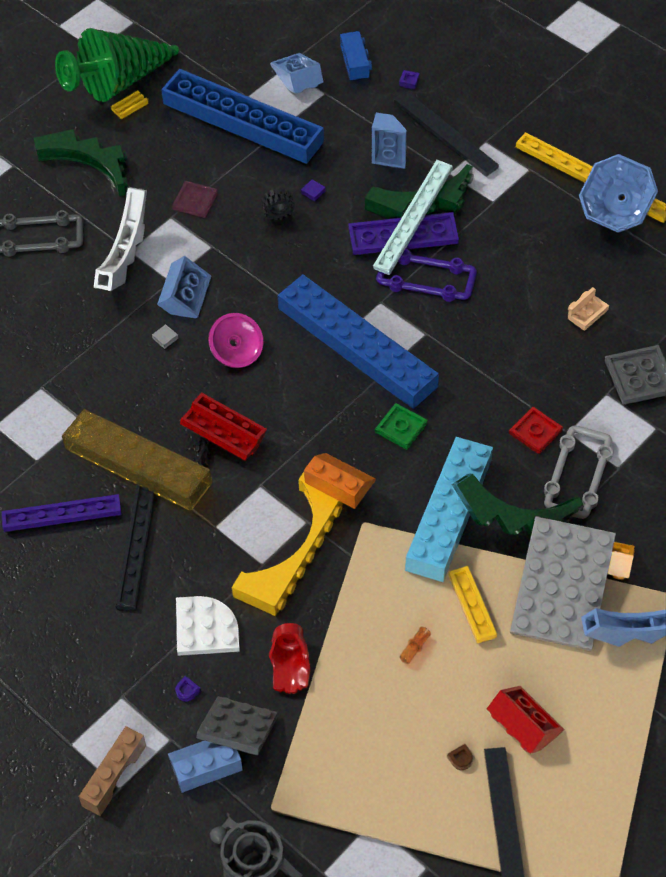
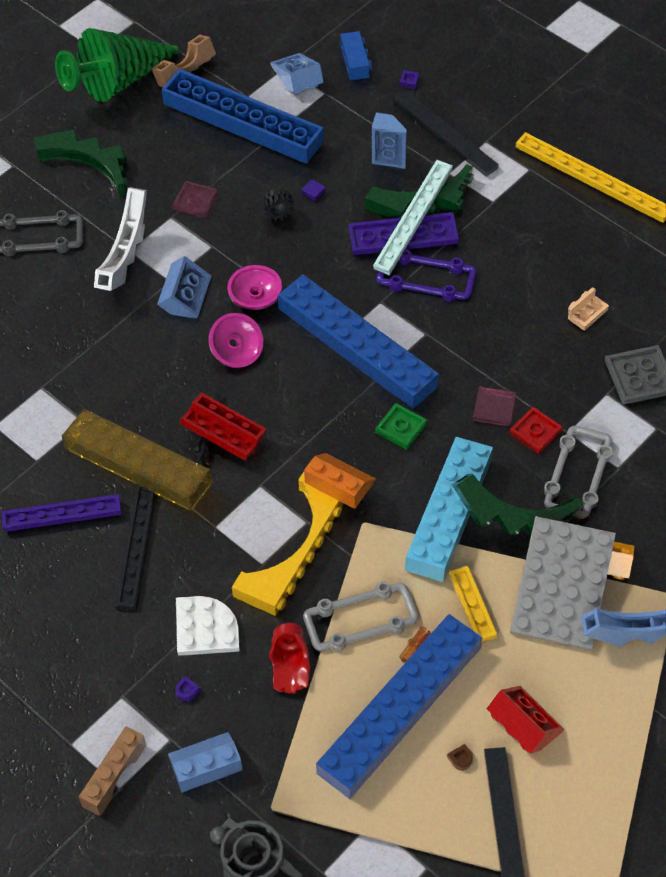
(127, 103): yellow tile -> none
(165, 336): light grey tile -> none
(199, 51): none -> medium nougat arch
(237, 725): dark grey plate -> none
(254, 287): none -> dark pink dish
(337, 641): none -> light grey bar
(398, 706): none -> blue brick
(494, 406): none -> clear pink tile
(611, 181): medium blue rock -> none

